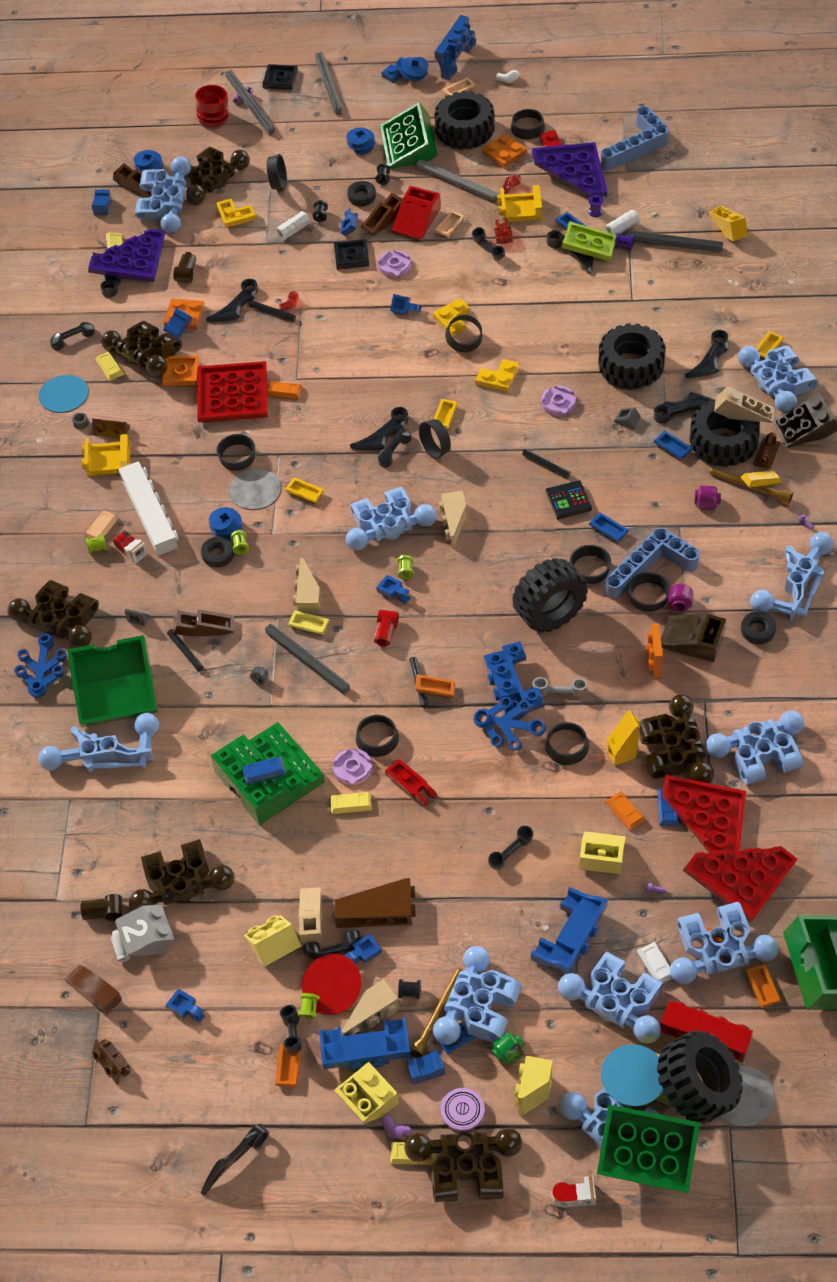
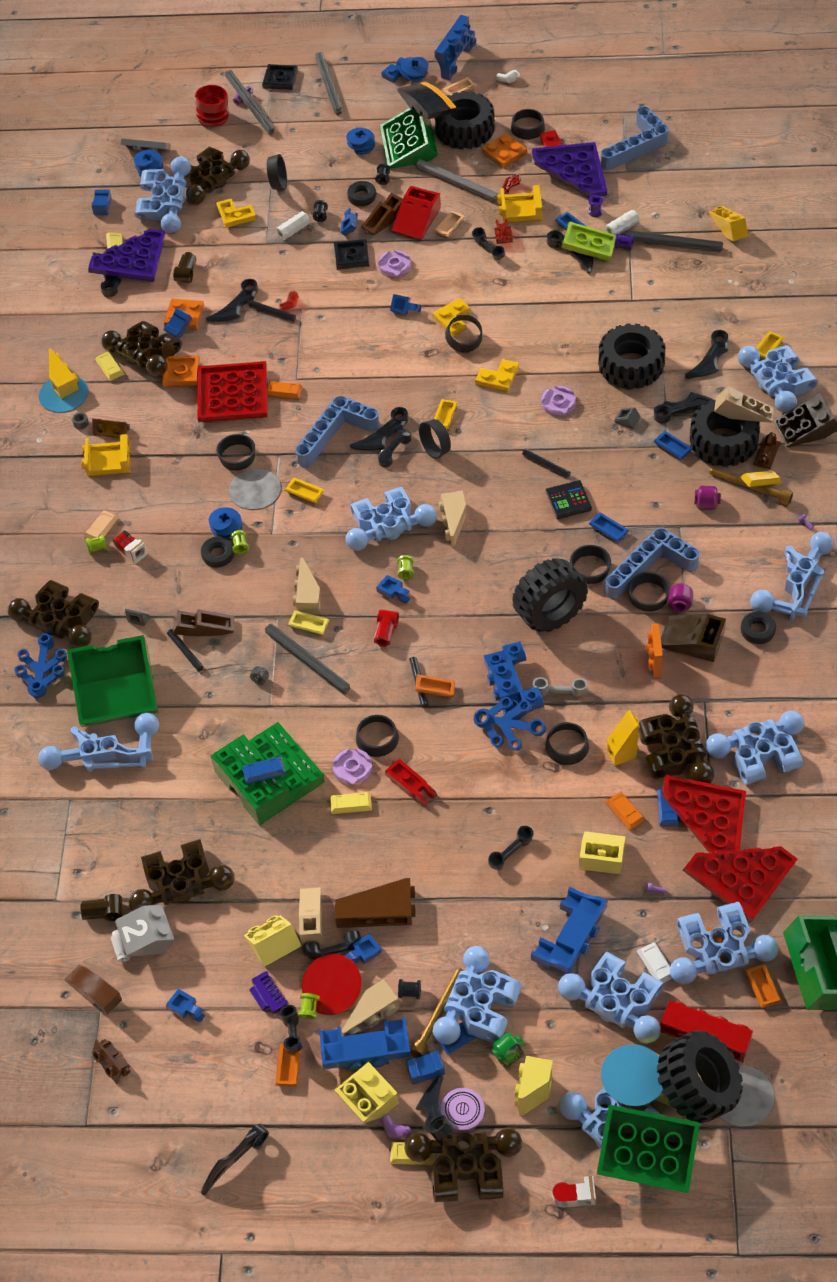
(57, 339): black bar -> none
(61, 378): none -> yellow slope
(130, 180): reddish brown slope -> none
(148, 508): white brick -> none
(151, 145): none -> light grey plate
(263, 996): none -> dark purple piece
(329, 422): none -> medium blue beam
(427, 100): none -> black slope
(431, 1106): none -> black piece

